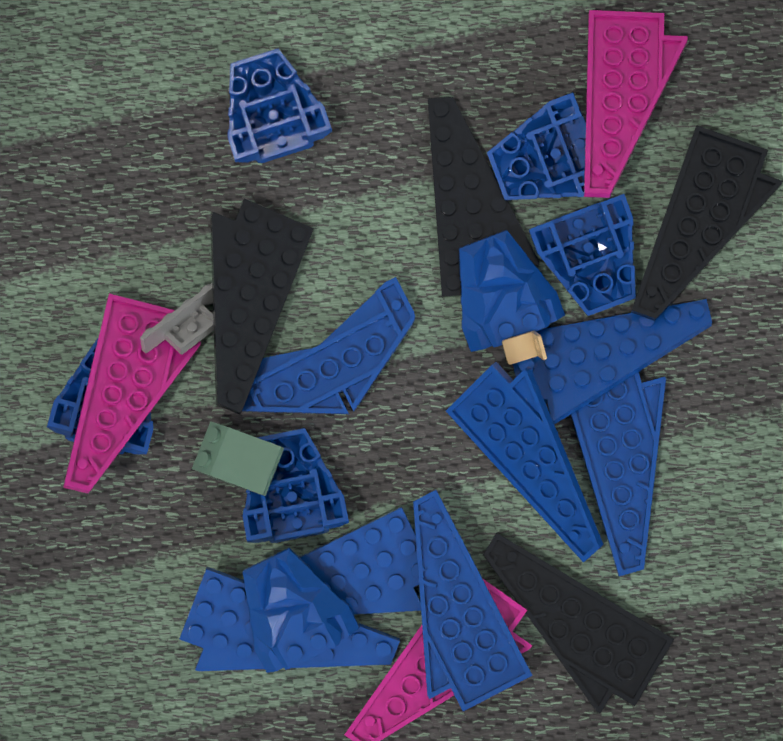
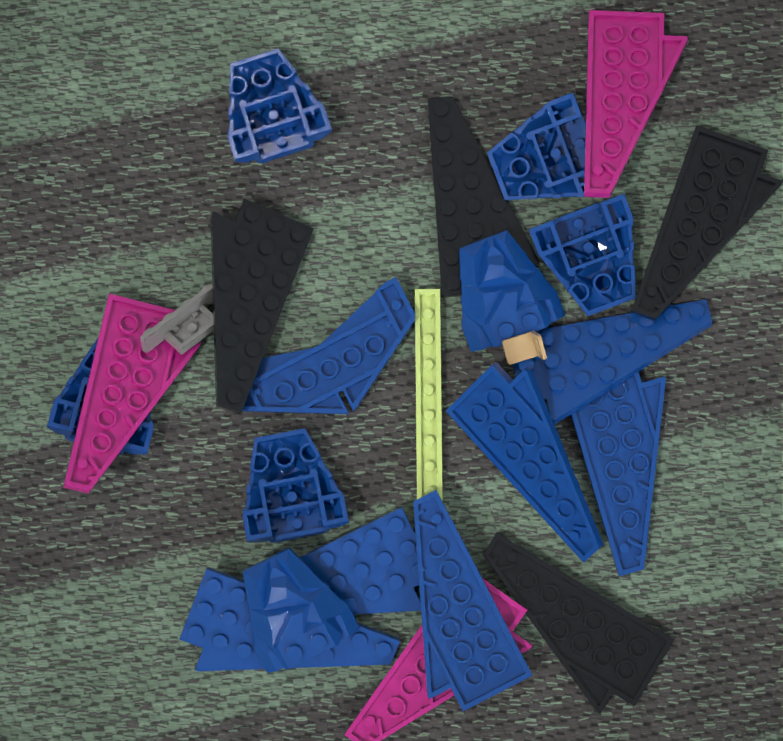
(237, 458): sand green slope -> none
(428, 392): none -> yellowish green plate

